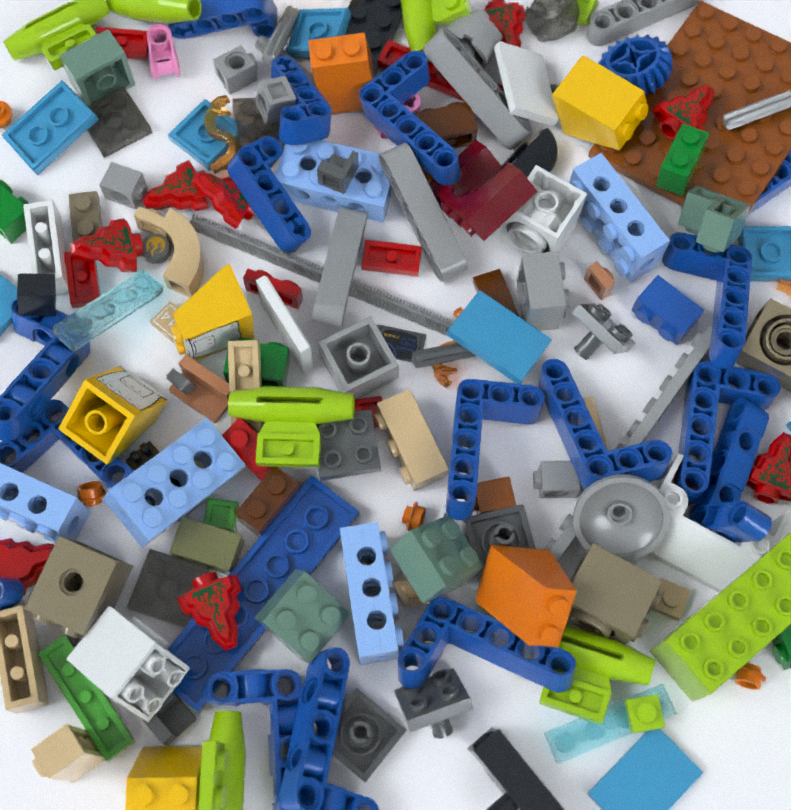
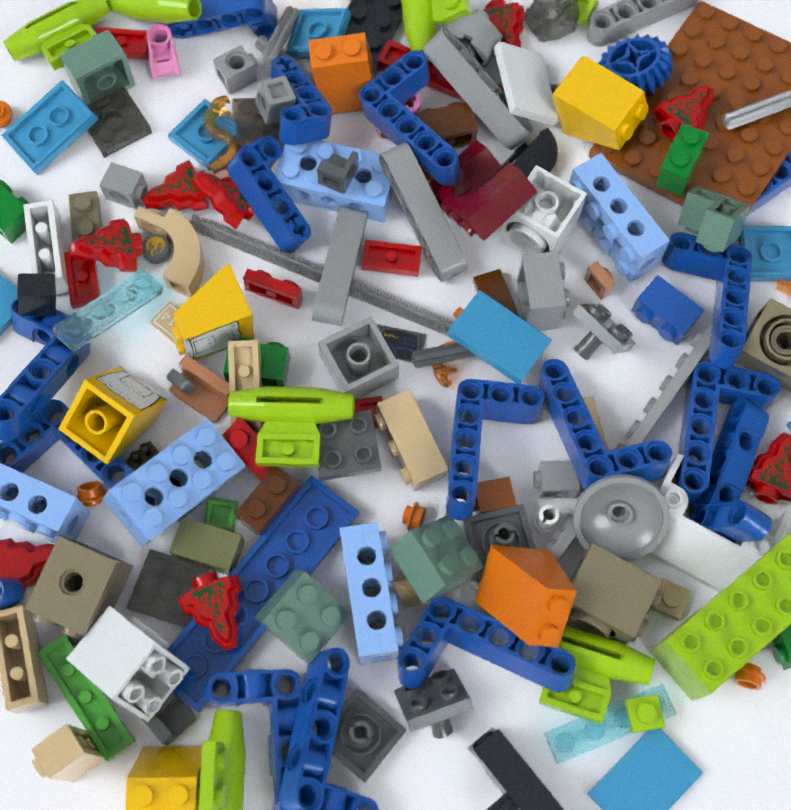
(285, 324): white tile -> none
(549, 525): none -> white pin

